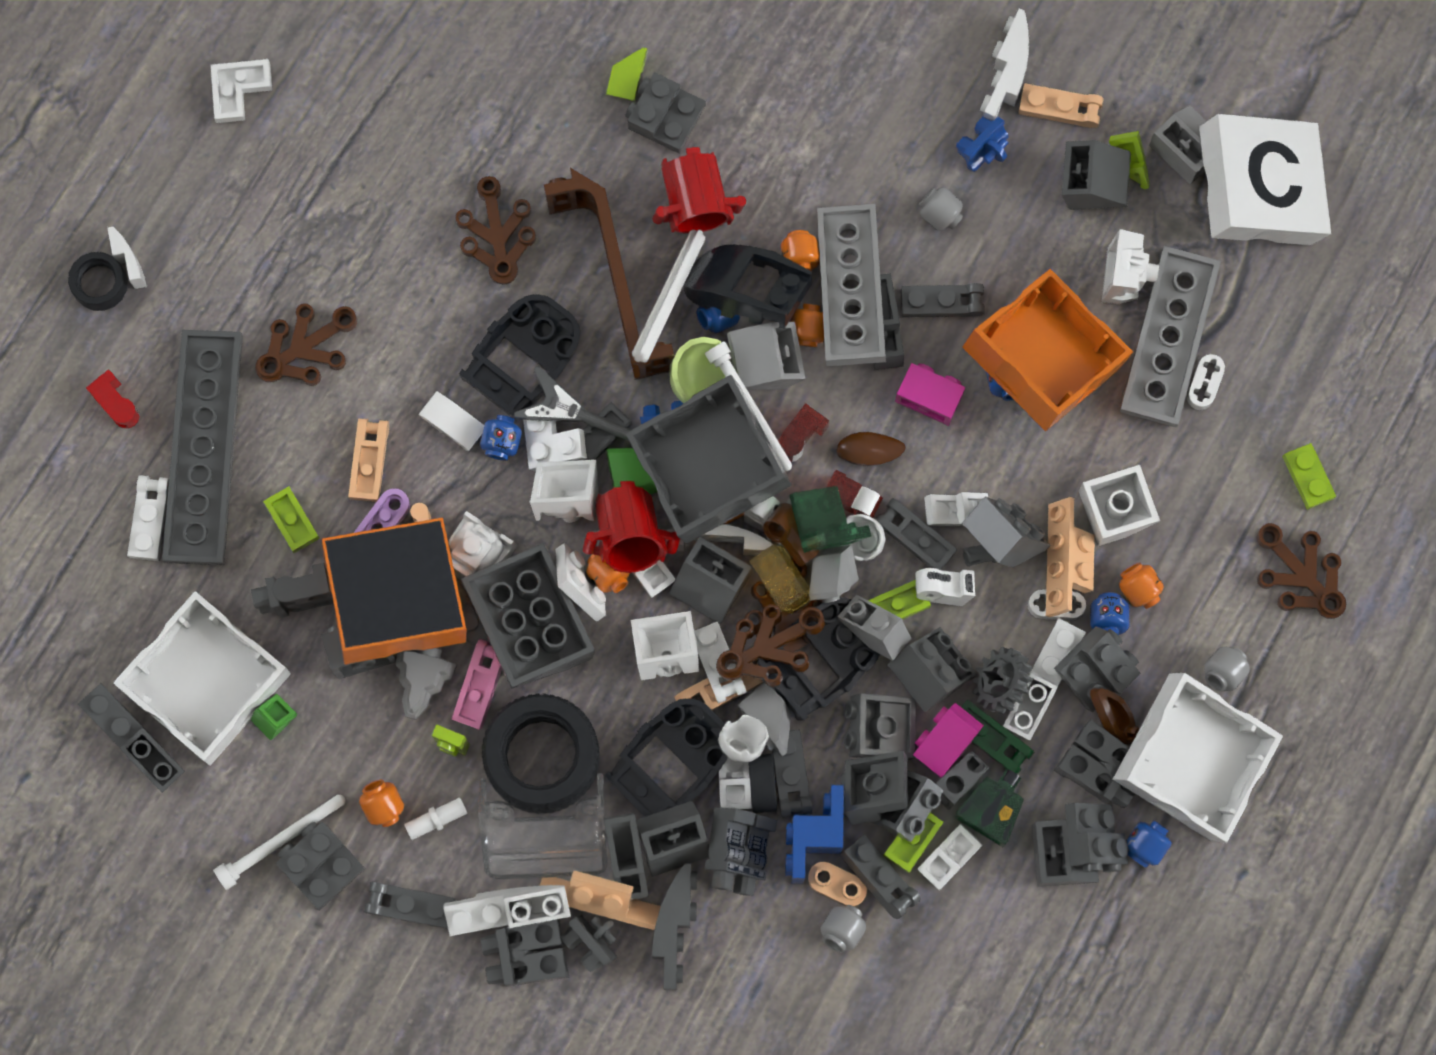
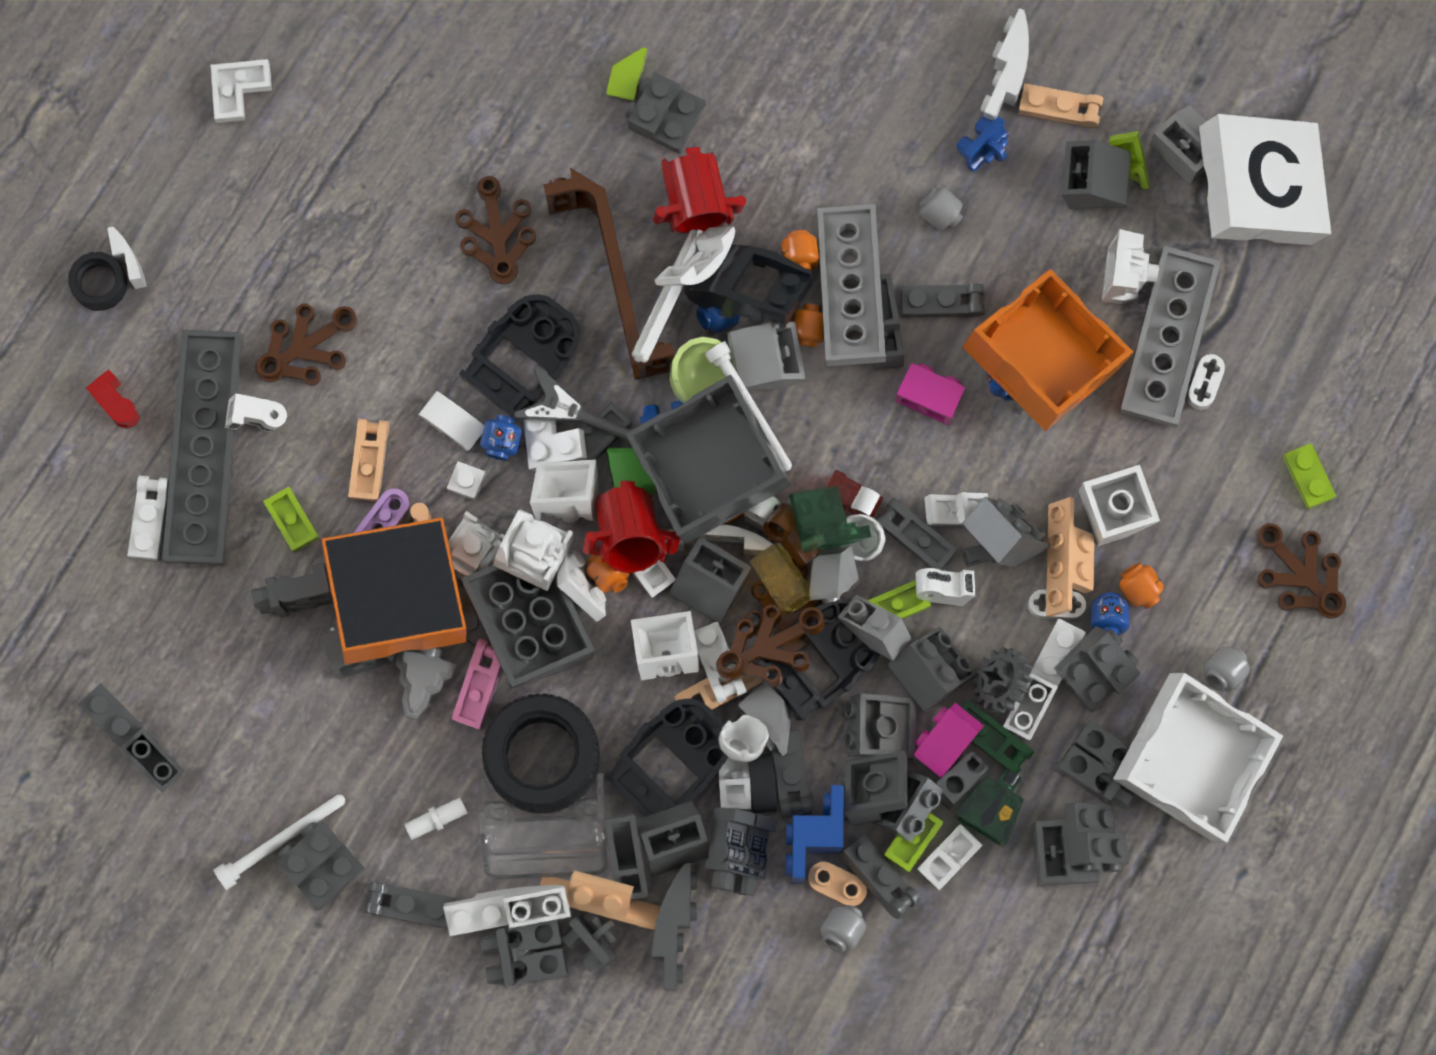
(202, 678): white tile -> none
(254, 411): none -> white leg
(273, 716): bright green slope -> none
(381, 803): orange head -> none
(450, 741): lime plate -> none
(466, 481): none -> white plate
(533, 550): none -> white brick
(712, 248): none -> white slope
(800, 431): clear red leg -> none
(869, 448): reddish brown arm -> none
(1114, 715): reddish brown arm -> none
(1148, 843): blue head -> none

